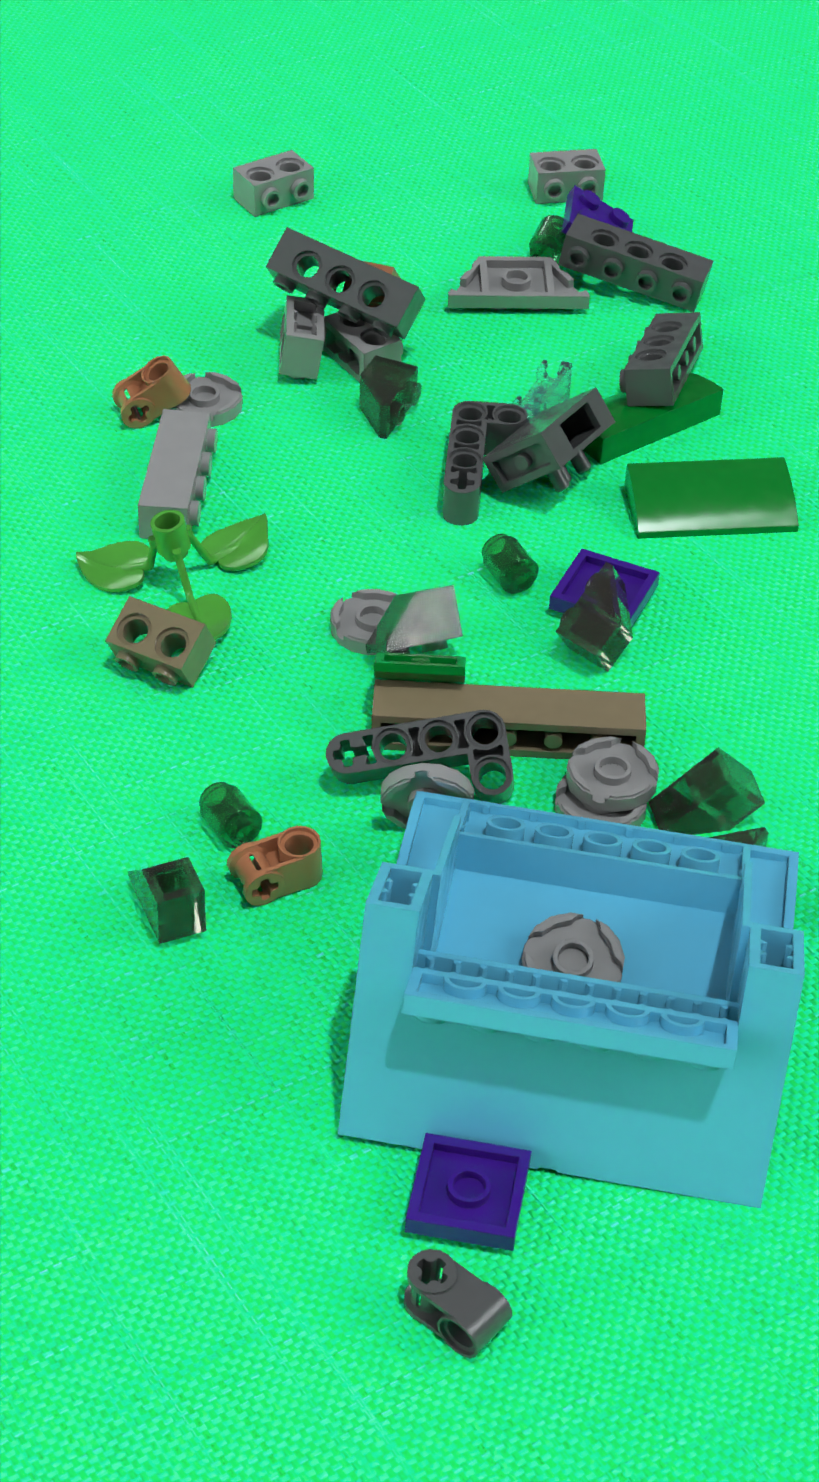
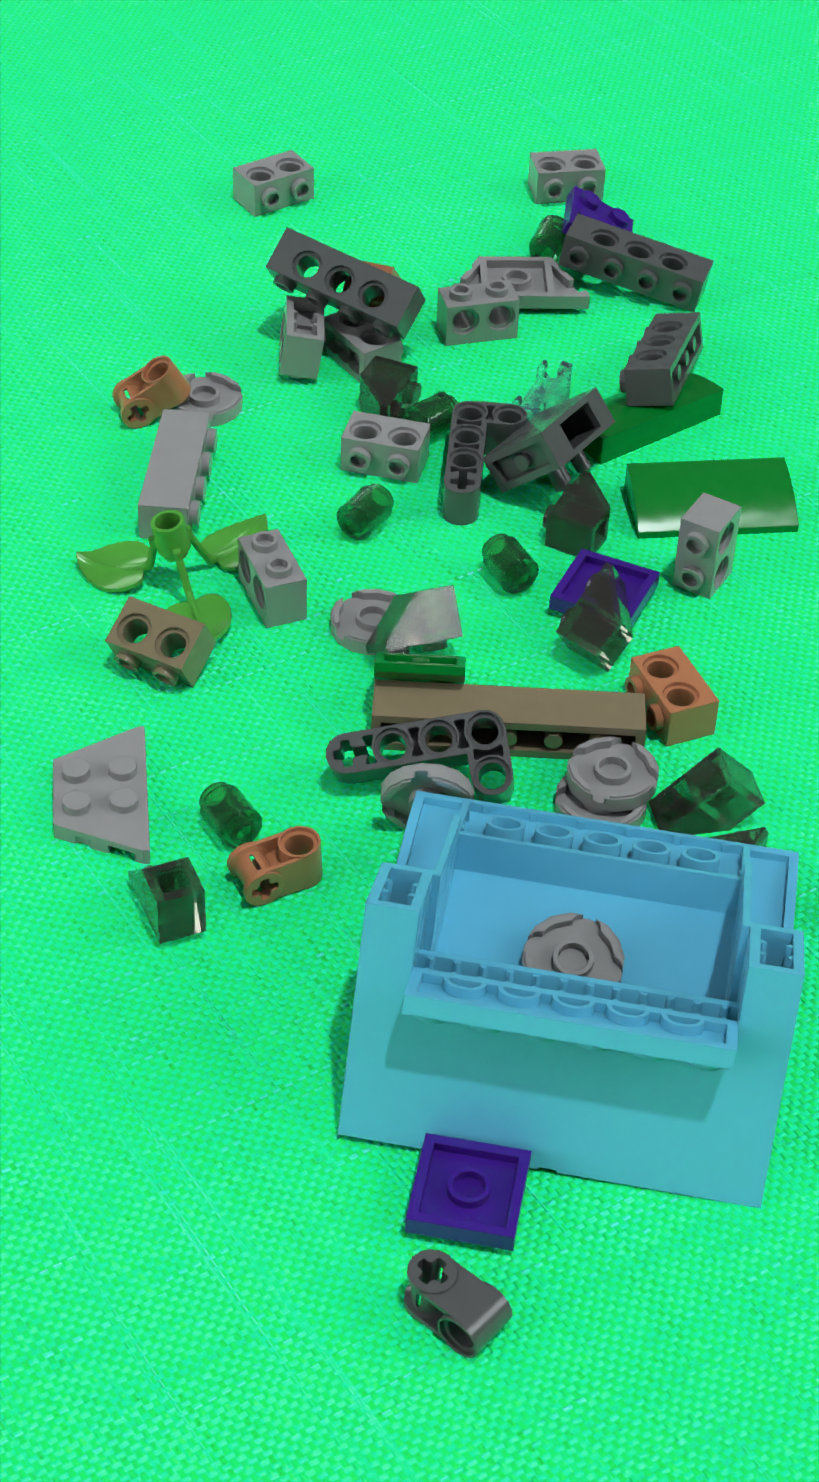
(104, 795): none -> light grey wing
(272, 578): none -> brick
(365, 511): none -> clear green brick
(385, 446): none -> brick
(433, 410): none -> clear green brick
(478, 316): none -> brick
(578, 517): none -> clear smoke slope
(676, 695): none -> brick
(706, 545): none -> light grey brick

